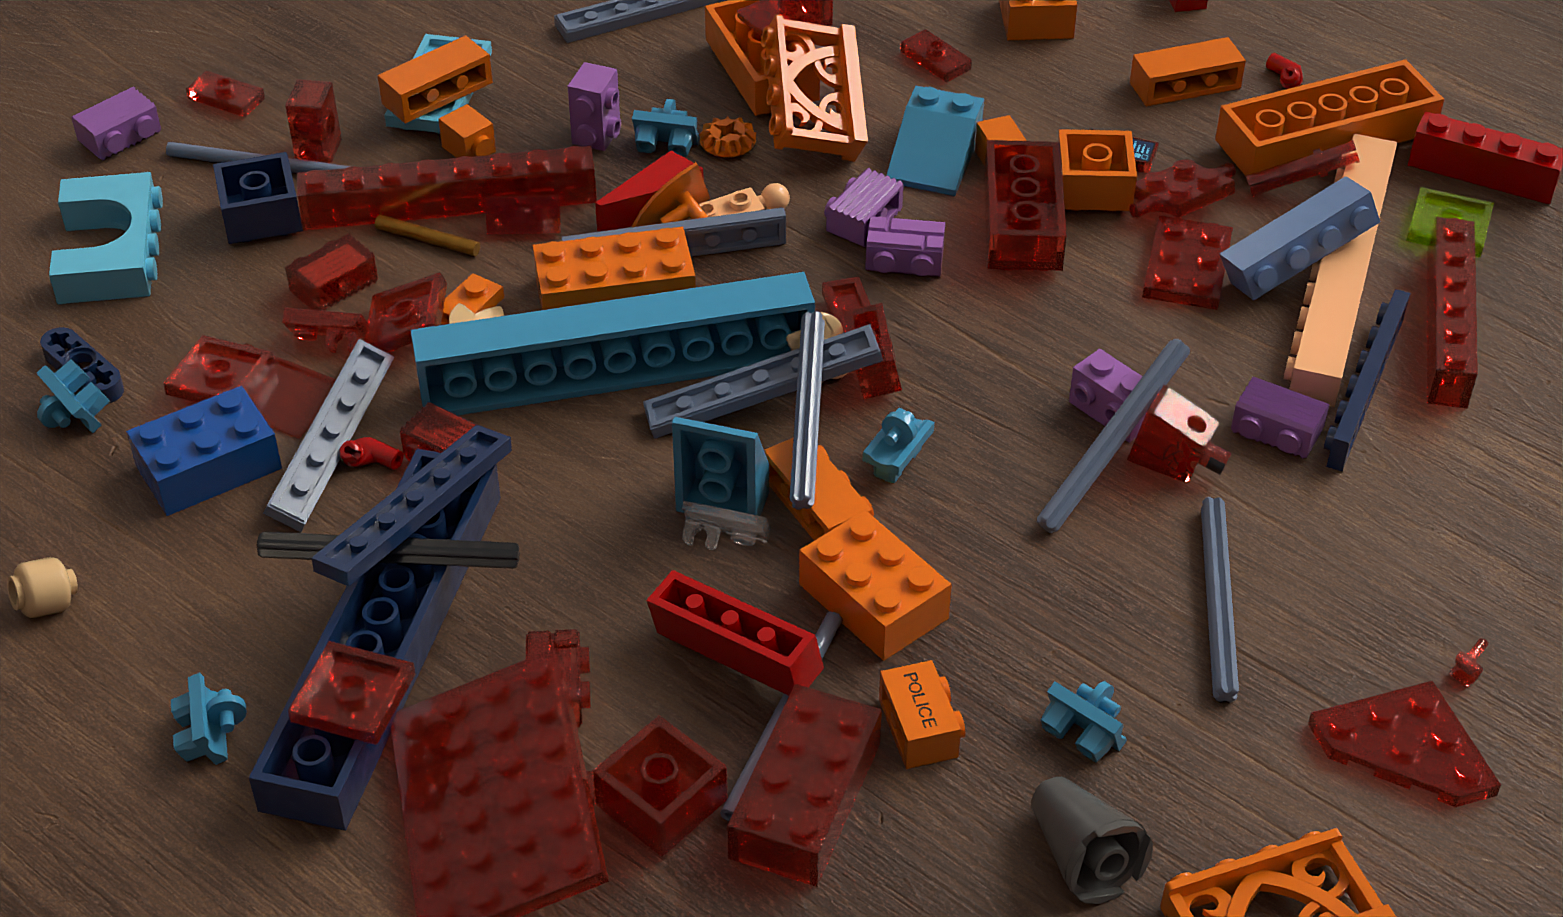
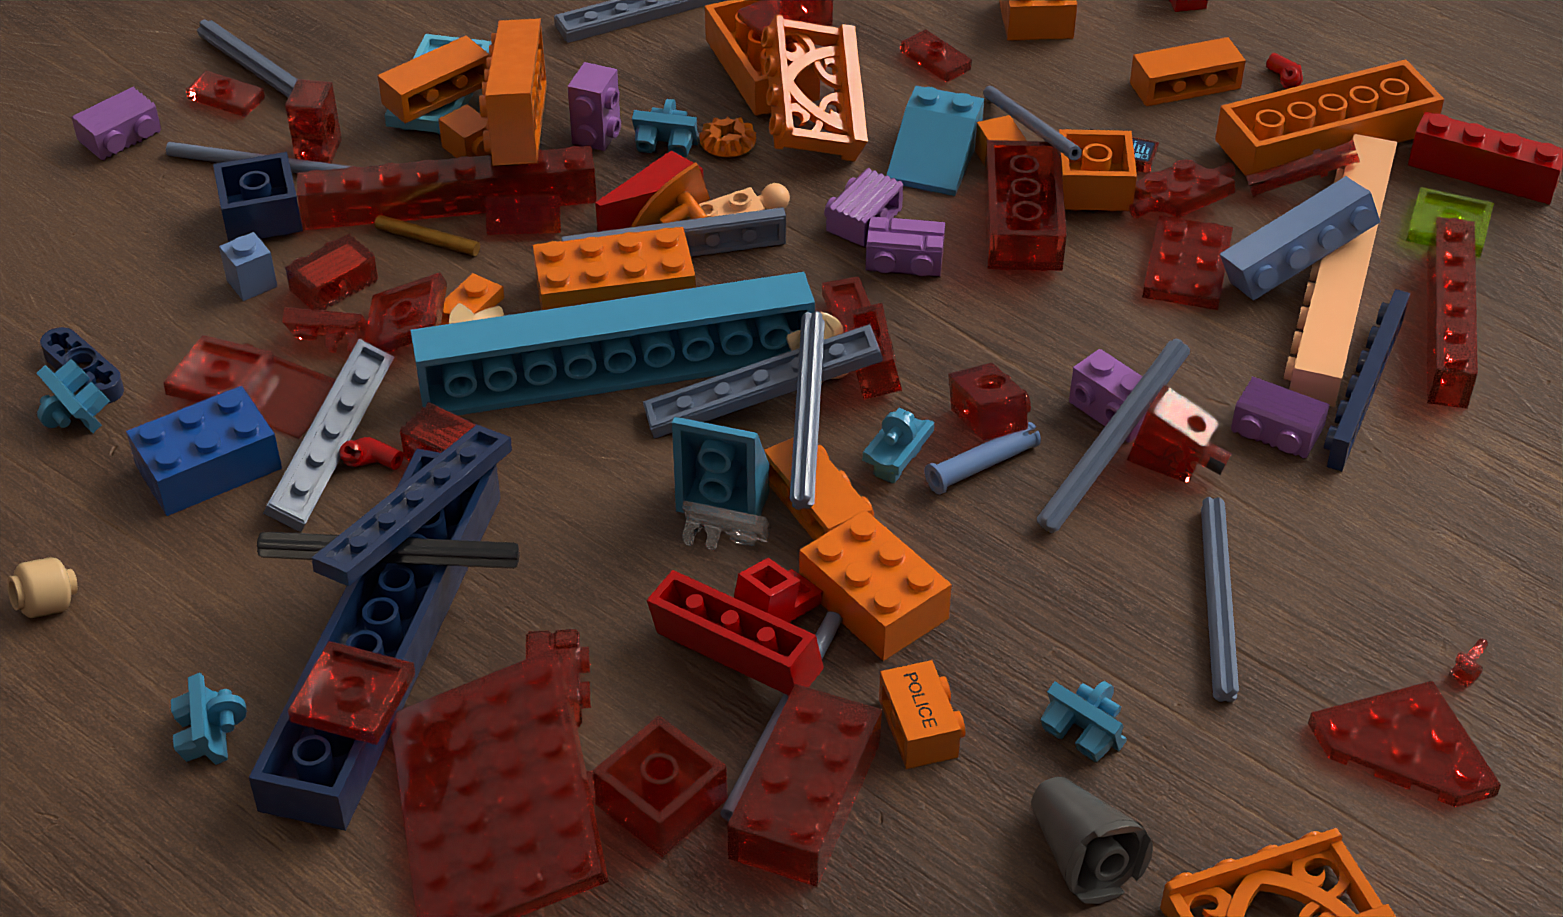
(122, 266): medium azure arch -> none
(247, 57): none -> sand blue axle
(248, 266): none -> medium blue brick
(514, 92): none -> orange brick
(777, 590): none -> red brick
(979, 458): none -> medium blue pin
(988, 401): none -> clear red brick
(1033, 123): none -> sand blue piece

